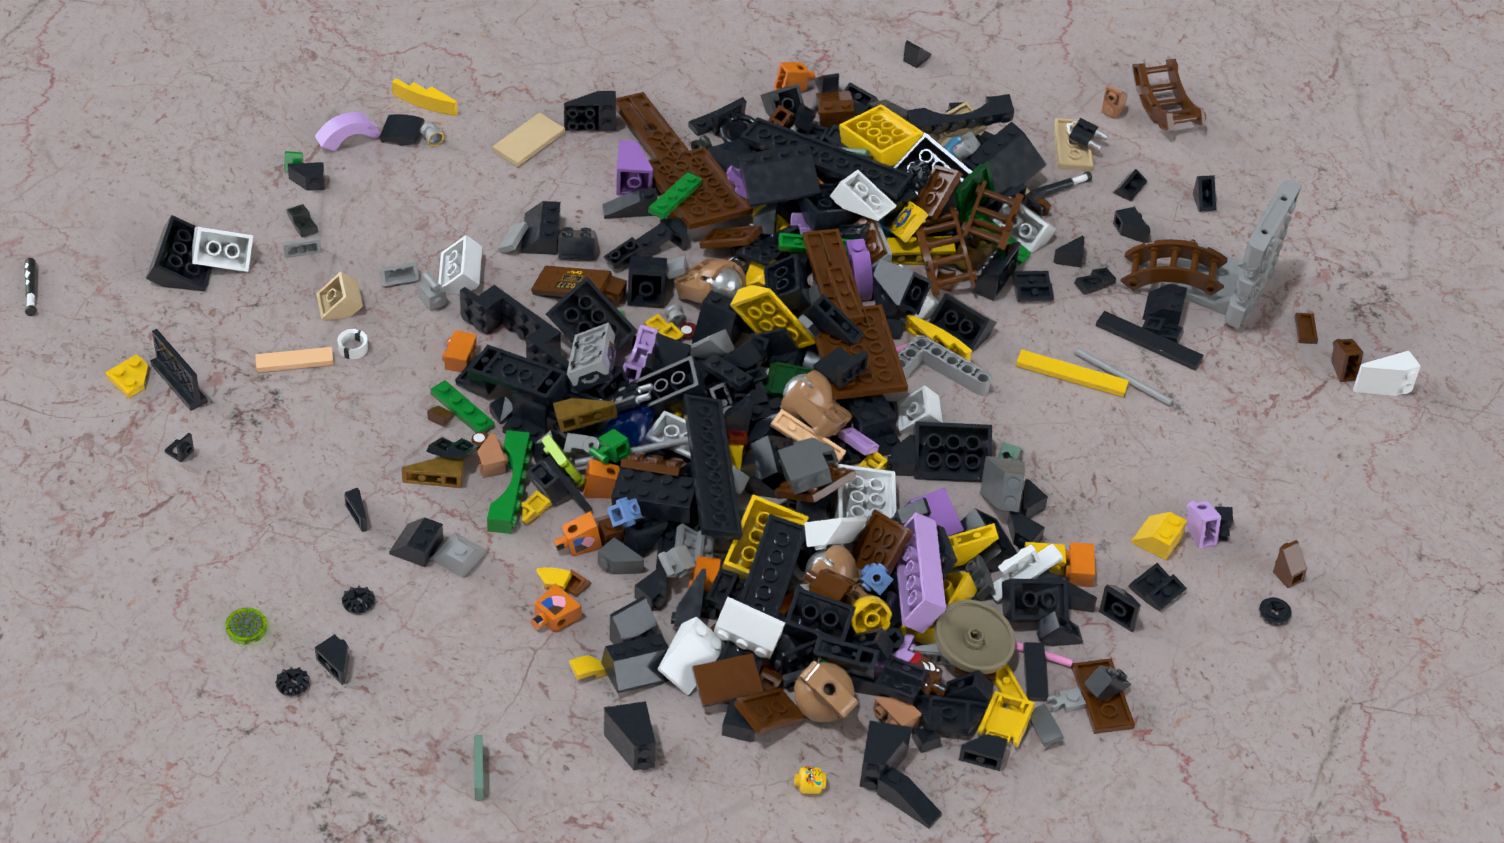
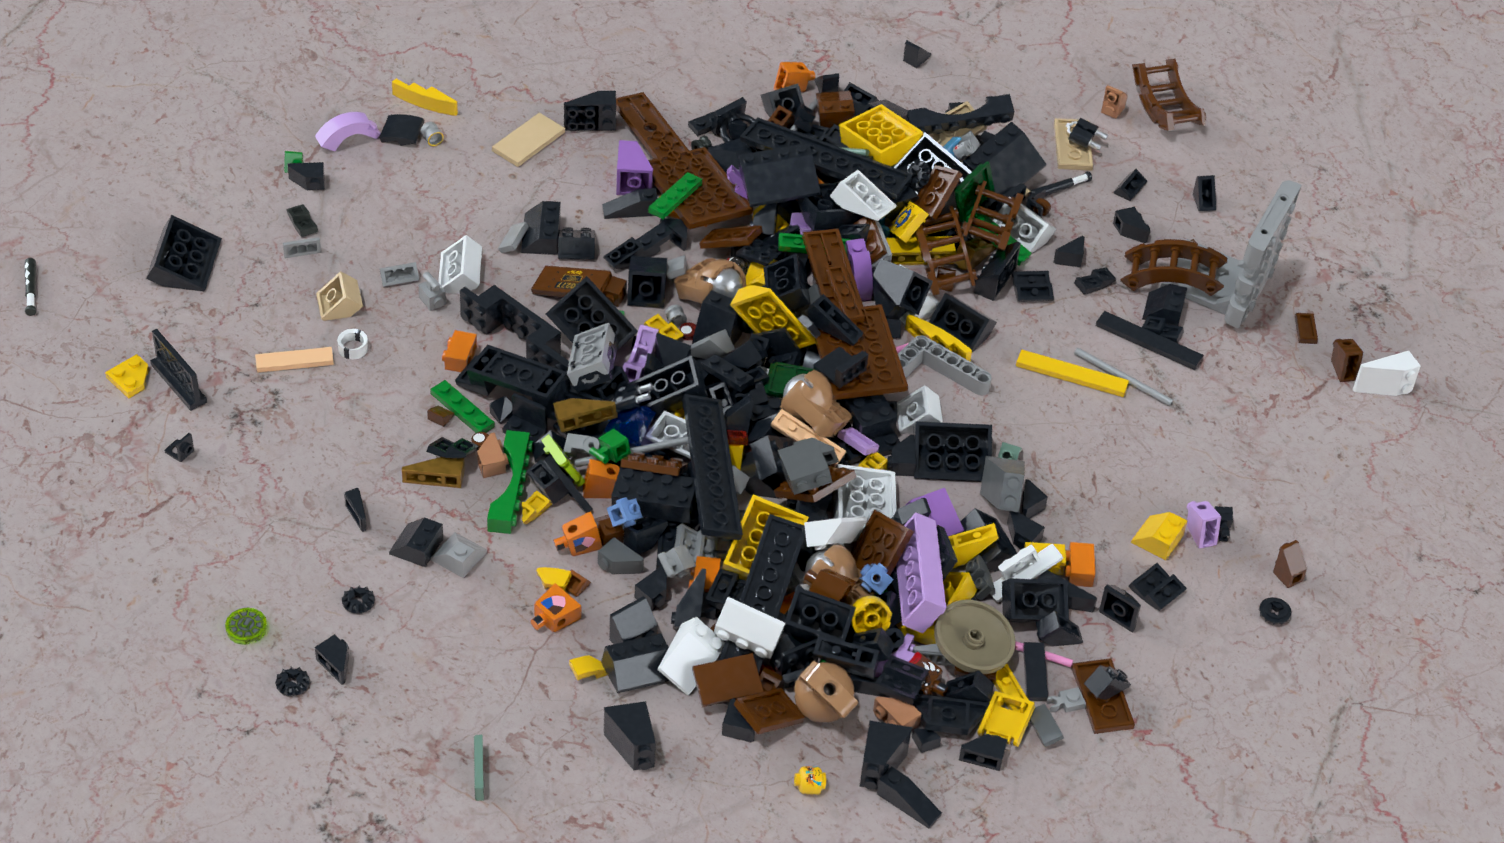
(221, 249): white slope -> none

